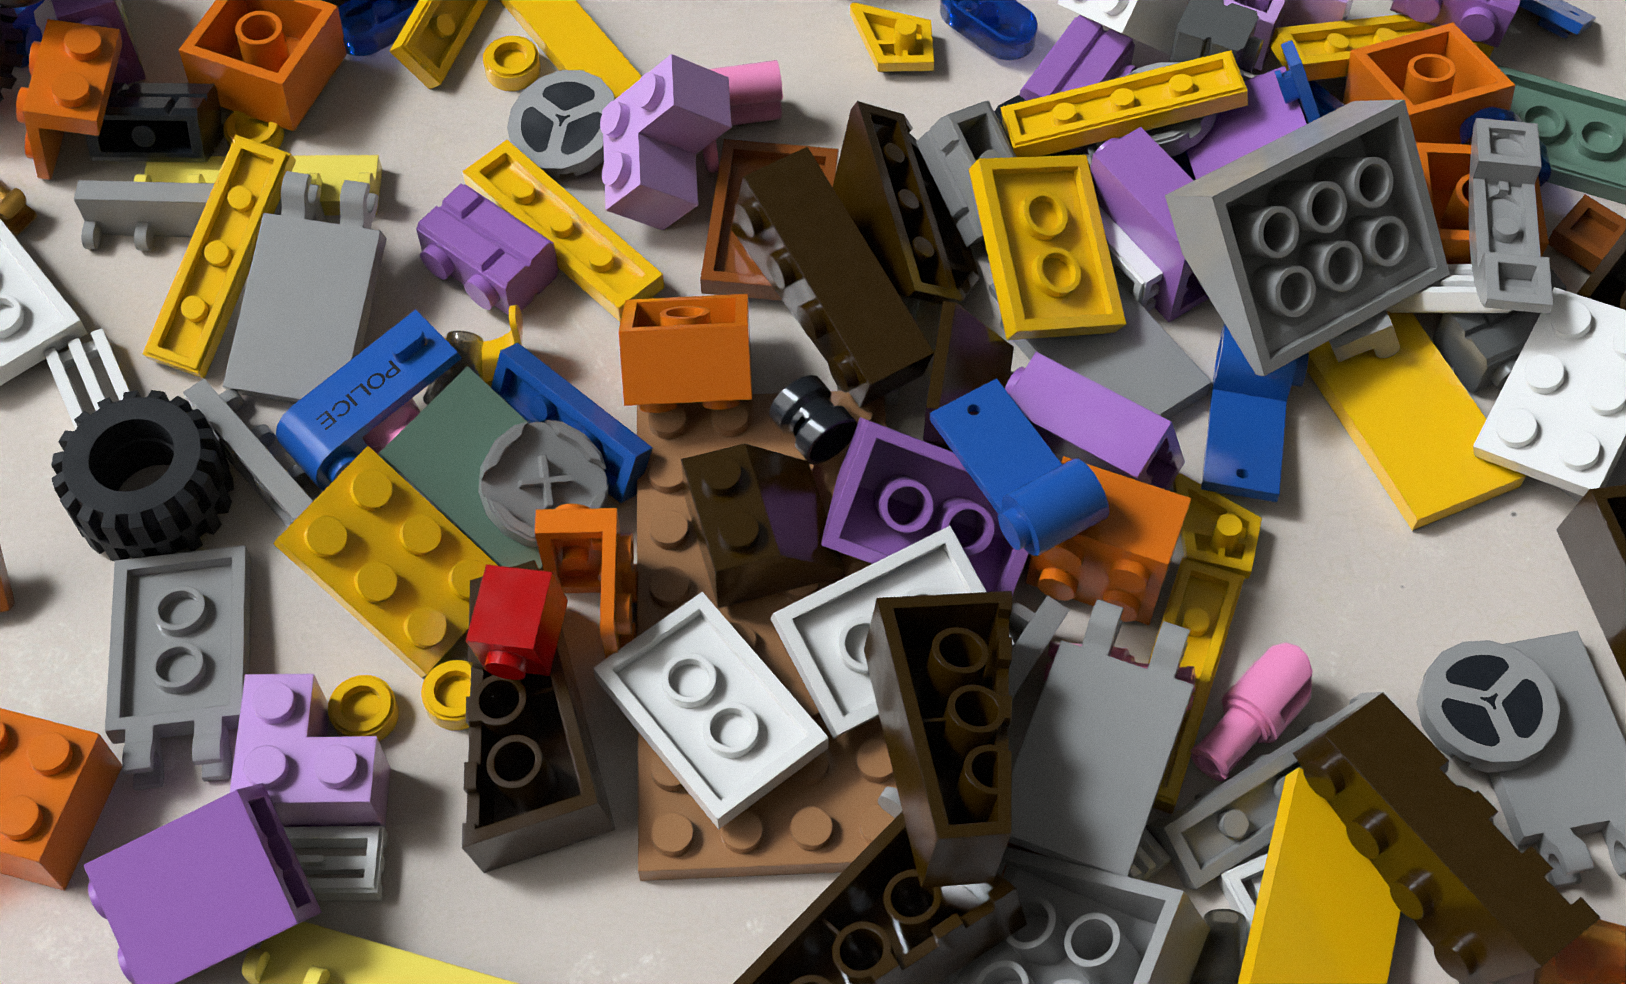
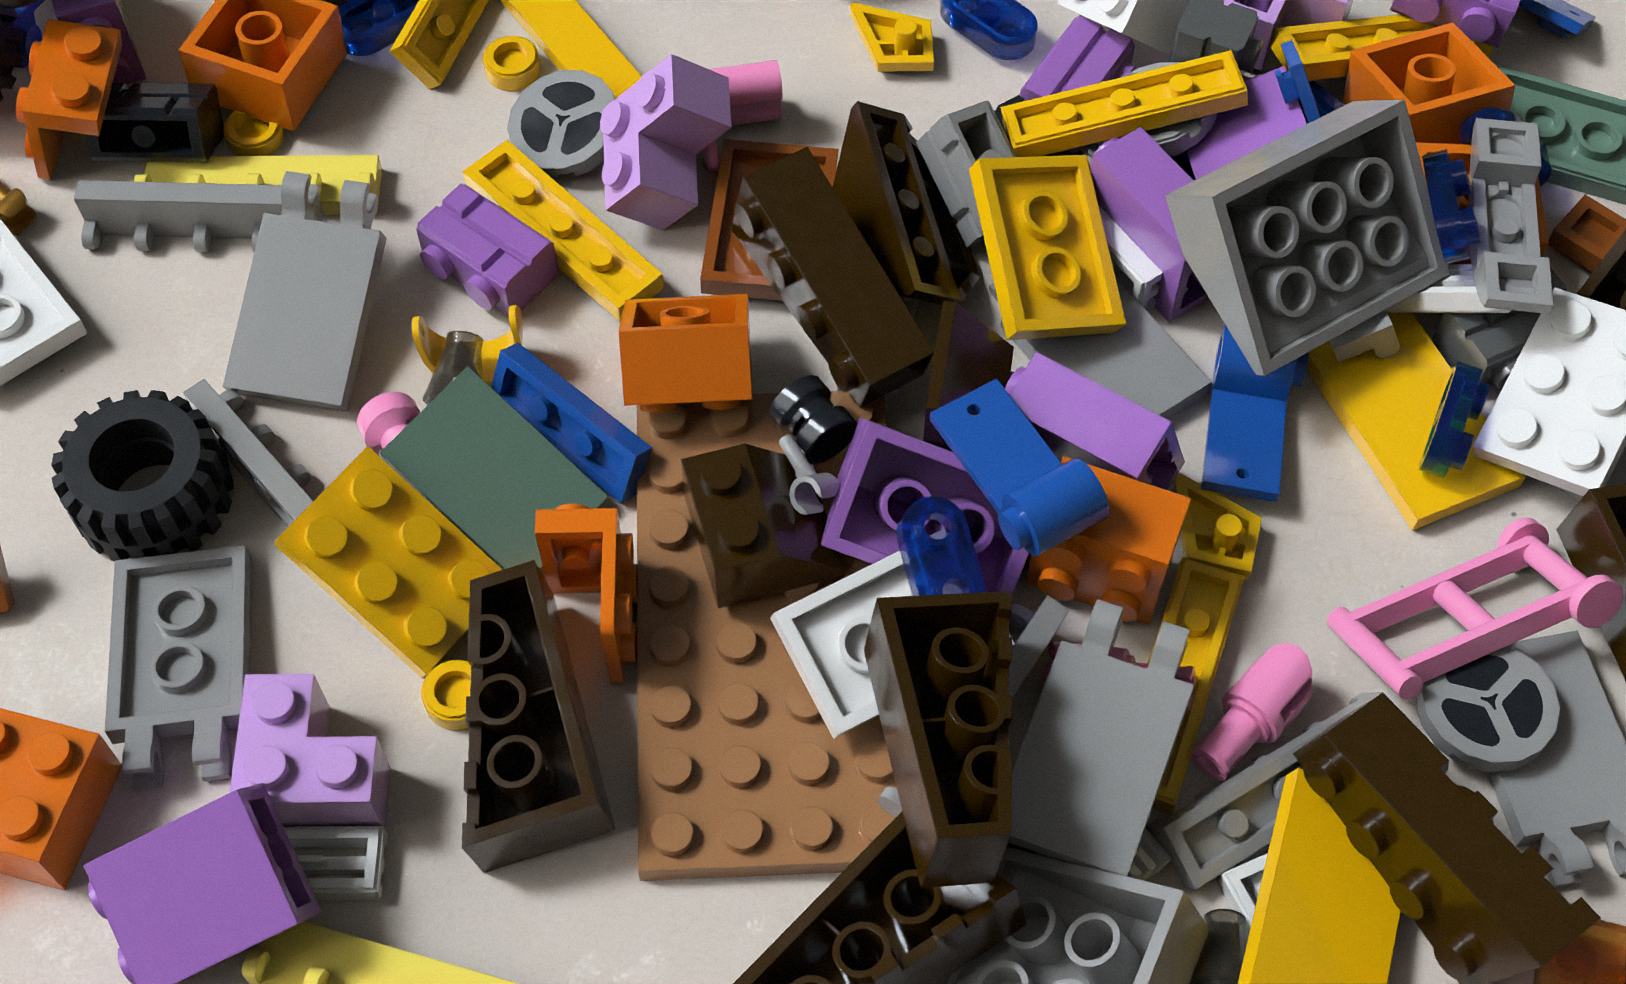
(79, 355): white tile -> none
(218, 257): yellow tile -> none
(328, 423): blue door -> none
(363, 707): yellow tile -> none
(517, 621): red brick -> none
(539, 469): light grey tile -> none
(711, 709): white plate -> none
(808, 482): none -> light grey hand
(938, 562): none -> clear blue plate
(1447, 441): none -> clear blue plate
(1454, 226): none -> clear blue plate
(1520, 545): none -> bright pink piece

